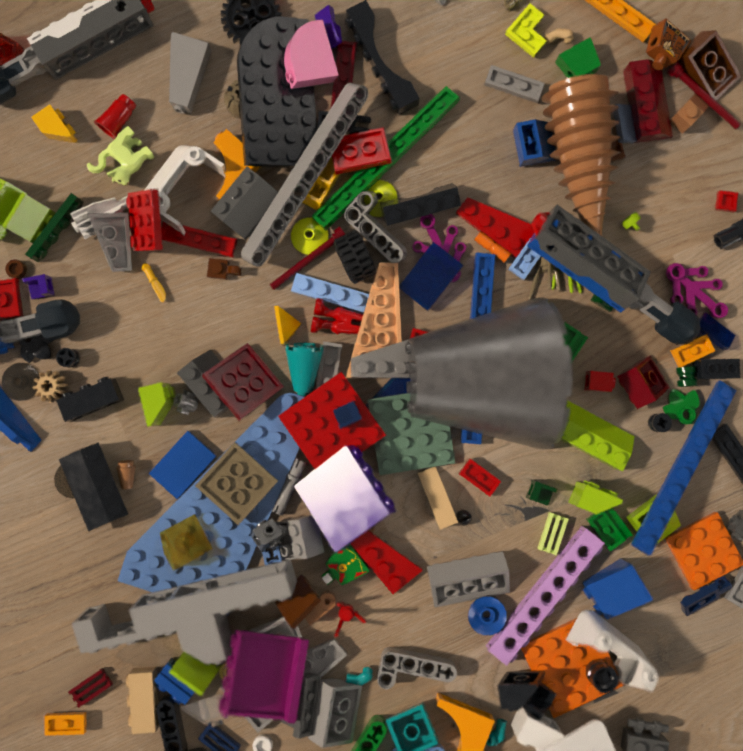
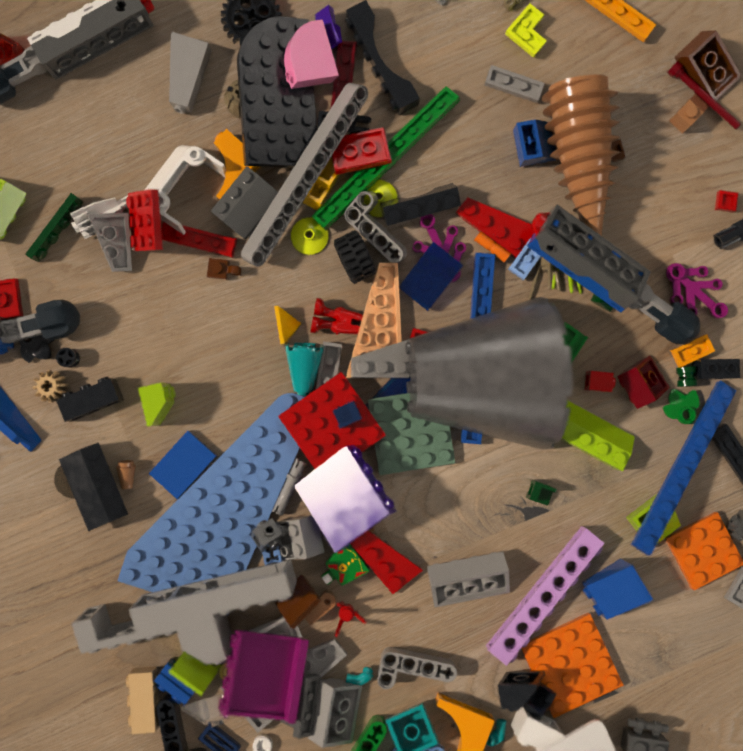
(16, 269): reddish brown tile -> none
(26, 374): clear smoke dish -> none
(28, 218): lime slope -> none
(39, 286): dark purple panel -> none
(52, 125): yellow slope -> none
(65, 723): light orange plate -> none
(76, 697): dark red tile -> none
(116, 116): red plant -> none
(122, 152): yellowish green animal -> none
(158, 288): yellow piece -> none
(184, 542): clear yellow slope -> none
(185, 402): light grey gear -> none
(192, 376): dark grey slope -> none
(236, 483): dark tan plate -> none
(242, 381): dark red plate -> none
(330, 292): light blue plate -> none
(338, 232): dark red piece -> none
(437, 498): tan slope -> none
(462, 513): black hinge -> none
(479, 477): red plate -> none
(491, 624): blue dish -> none
(559, 537): yellowish green tile -> none
(565, 34): tan arm -> none
(579, 60): green torso -> none
(590, 498): lime slope -> none
(601, 676): black wheel -> none
(609, 528): green plate -> none
(625, 128): sand blue tile -> none
(631, 221): lime tile -> none
(632, 663): white windscreen -> none
(647, 101): dark red slope -> none
(655, 423): black wheel -> none
(666, 44): dark orange torso -> none
(705, 596): dark blue hinge -> none
(716, 331): clear blue slope -> none

